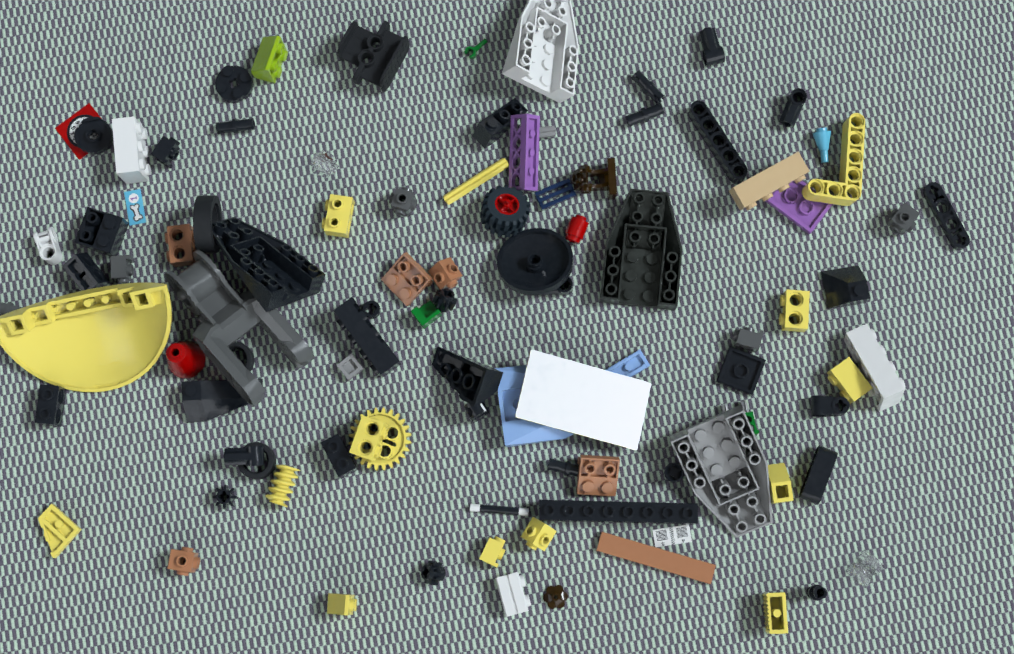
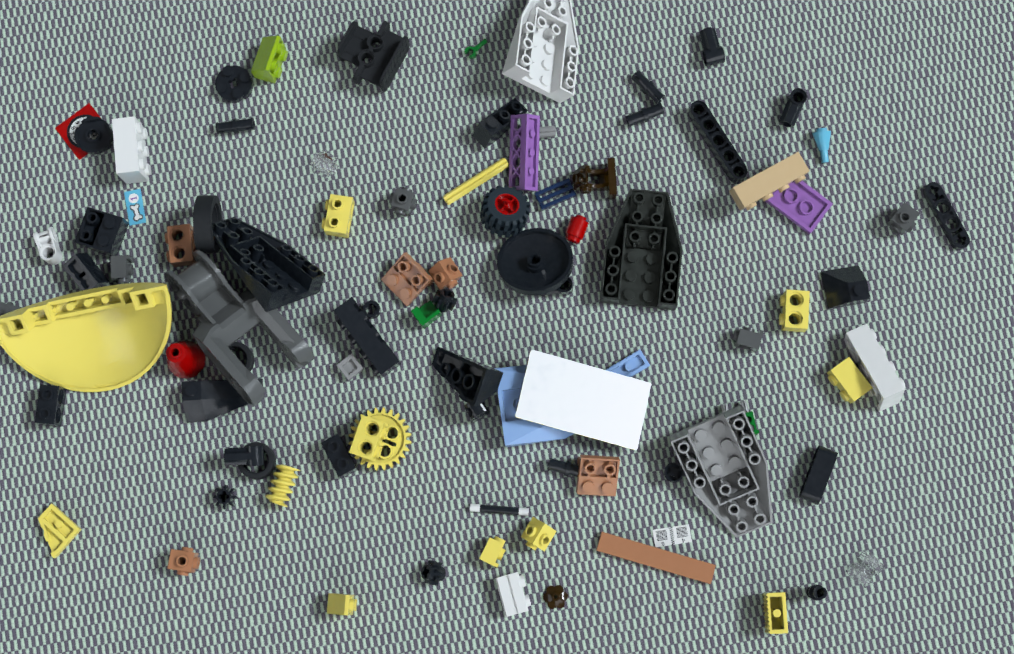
(166, 151): black brick -> none
(618, 512): black brick -> none
(740, 371): black tile -> none
(779, 484): light yellow slope -> none
(825, 406): black piece -> none
(847, 167): light yellow beam -> none

